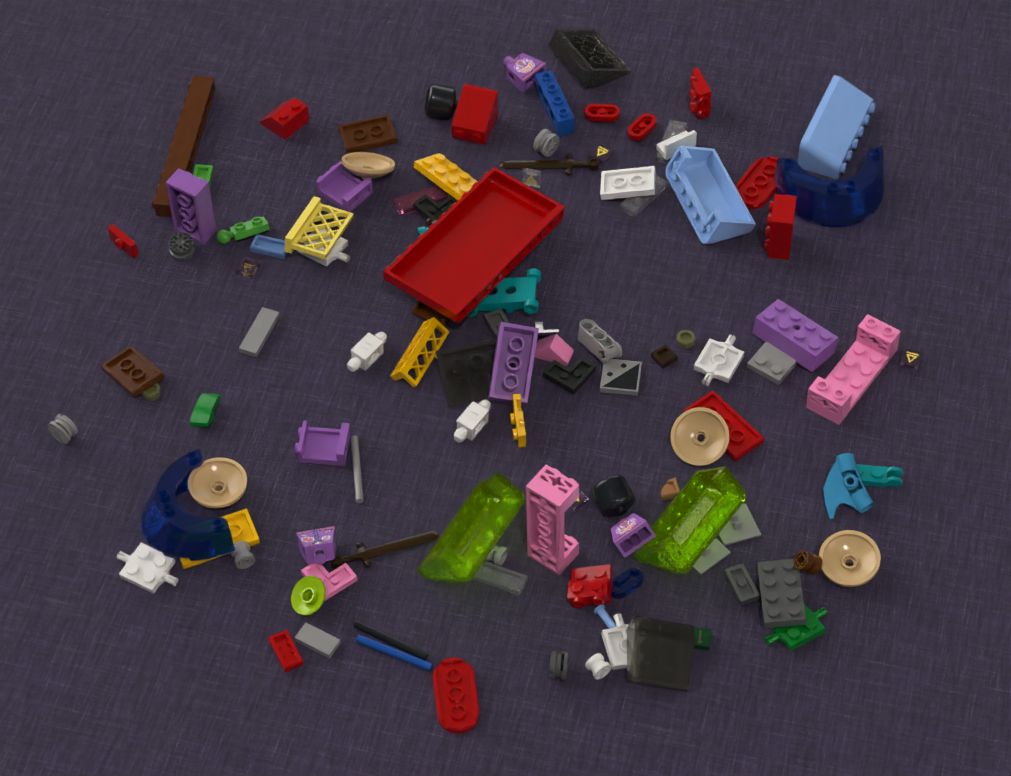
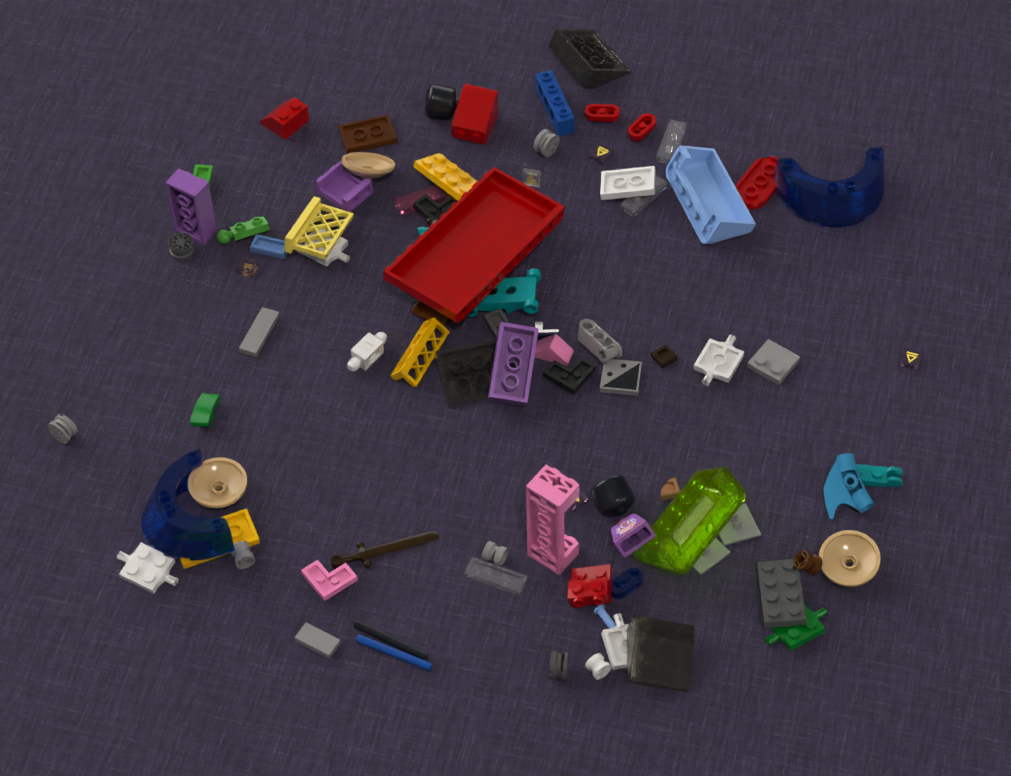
(122, 241): red plate -> none
(132, 371): reddish brown tile -> none
(152, 393): olive tile -> none
(186, 138): reddish brown brick -> none
(285, 651): red plate -> none
(308, 595): lime dish -> none
(318, 545): medium lavender torso -> none
(323, 444): medium lavender panel -> none
(356, 469): light grey bar -> none
(456, 695): red tile -> none
(472, 420): white piece -> none
(473, 531): clear neon green windscreen -> none
(517, 418): yellow wing -> none
(522, 70): medium lavender torso -> none
(592, 164): dark brown sword -> none
(668, 147): white panel -> none
(685, 339): olive tile -> none
(693, 424): tan dish -> none
(700, 95): red plate -> none
(702, 638): dark green tile -> none
(741, 584): dark grey plate -> none
(742, 435): red tile -> none
(780, 226): red brick -> none
(795, 335): medium lavender brick -> none
(835, 129): light blue windscreen -> none
(855, 372): bright pink plate -> none

